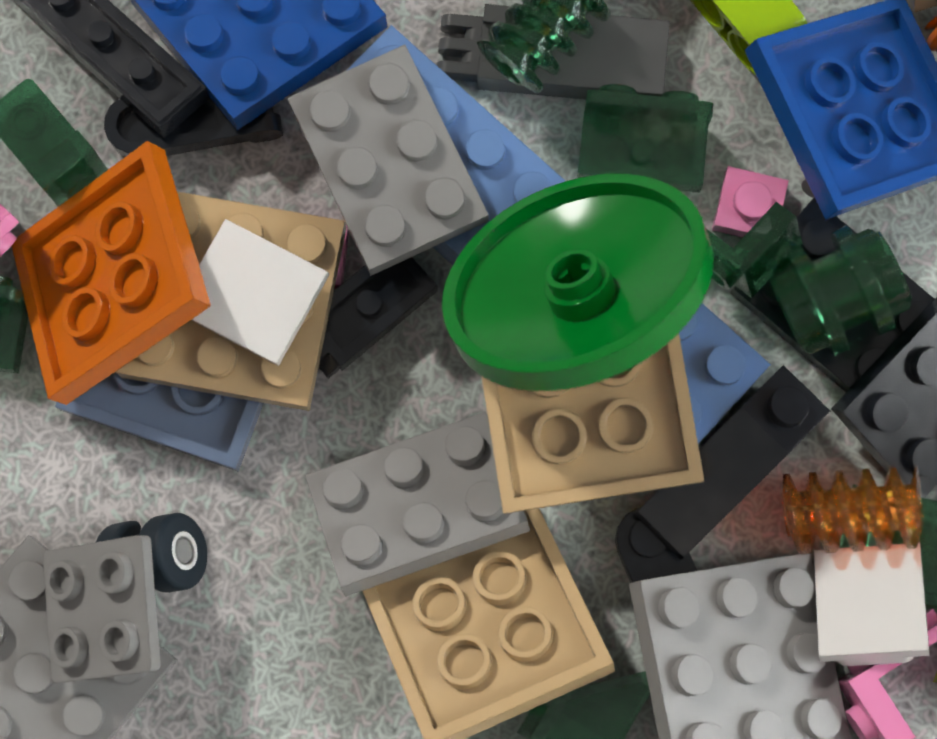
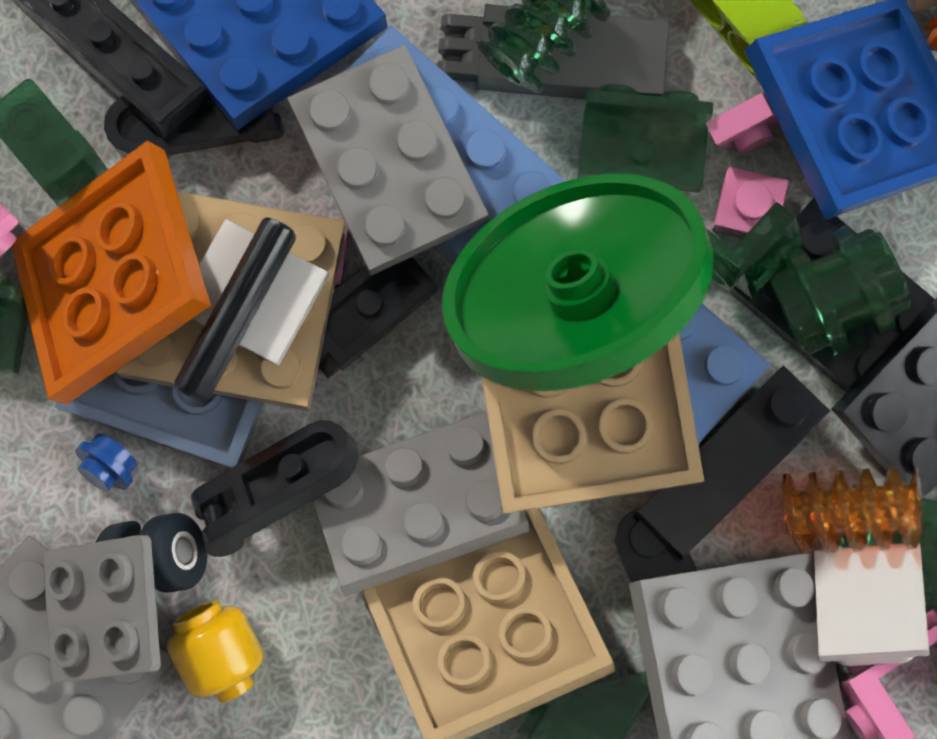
(105, 463): none -> blue plate
(215, 651): none -> yellow head
(235, 310): none -> black axle
(273, 484): none -> black plate
(744, 125): none -> bright pink plate

